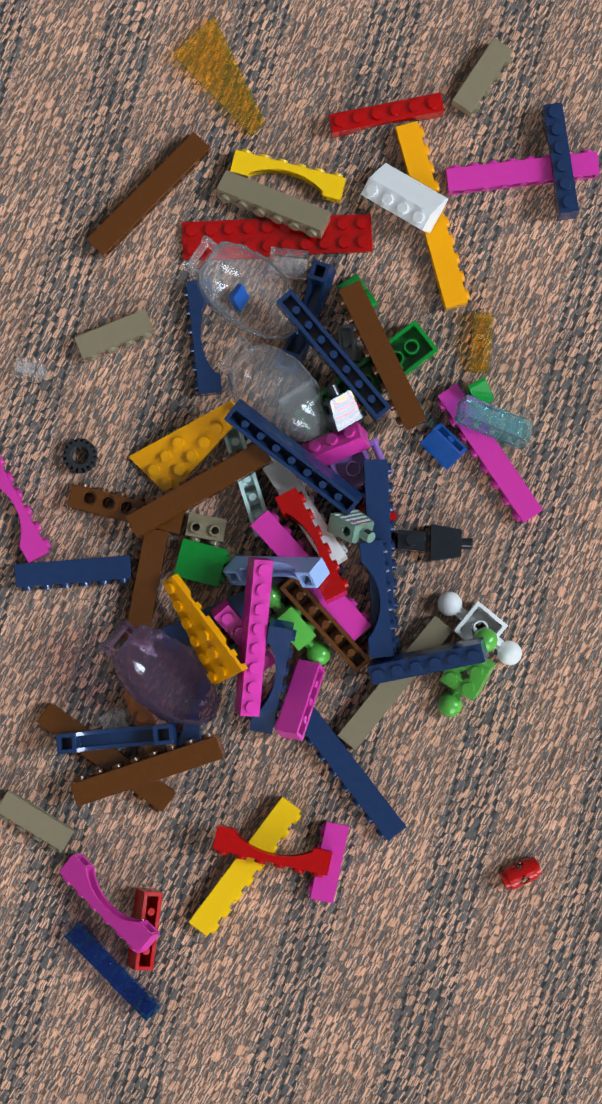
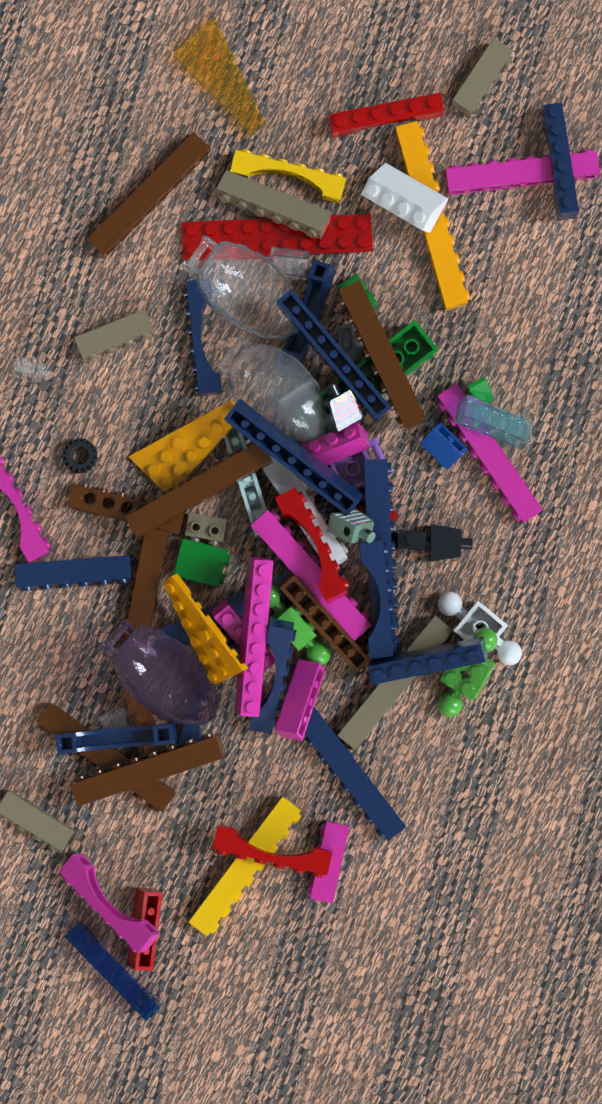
(239, 297): blue tile -> none
(308, 570): light blue arch -> none
(481, 341): clear yellow slope -> none
(511, 877): red piece -> none

